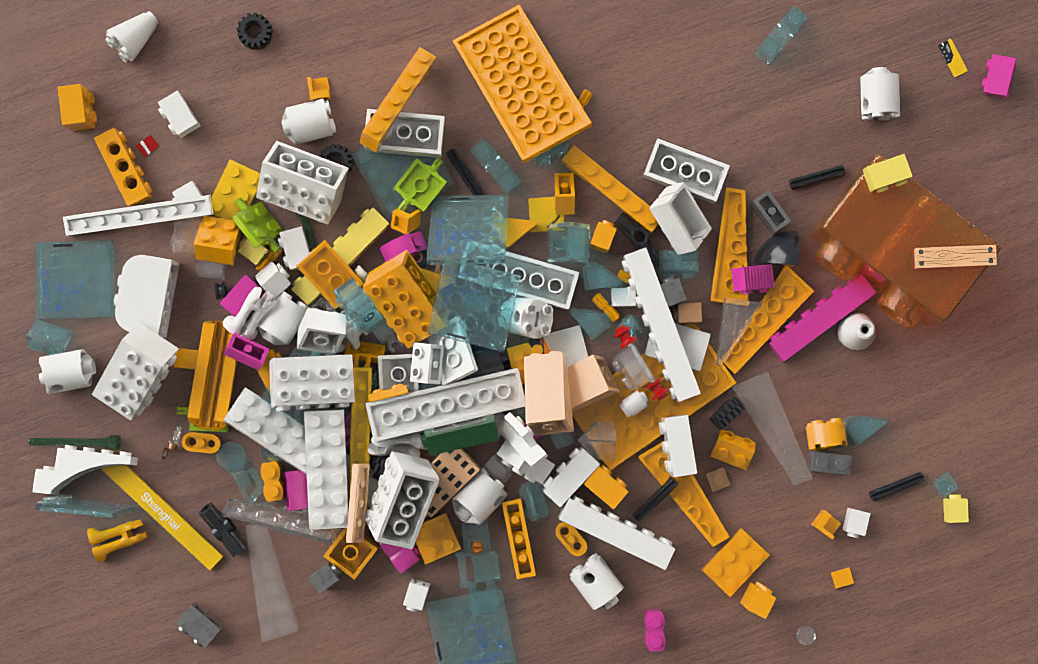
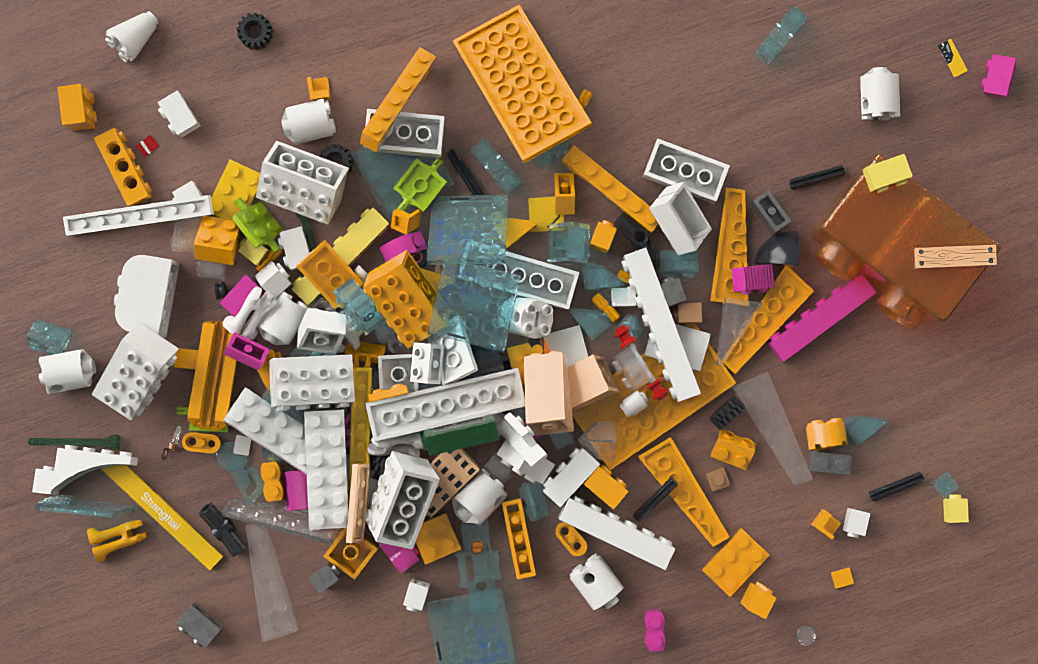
(74, 279): clear light blue plate -> none
(242, 445): none -> white sticker
(678, 445): white piece -> none
(850, 331): white cone -> none

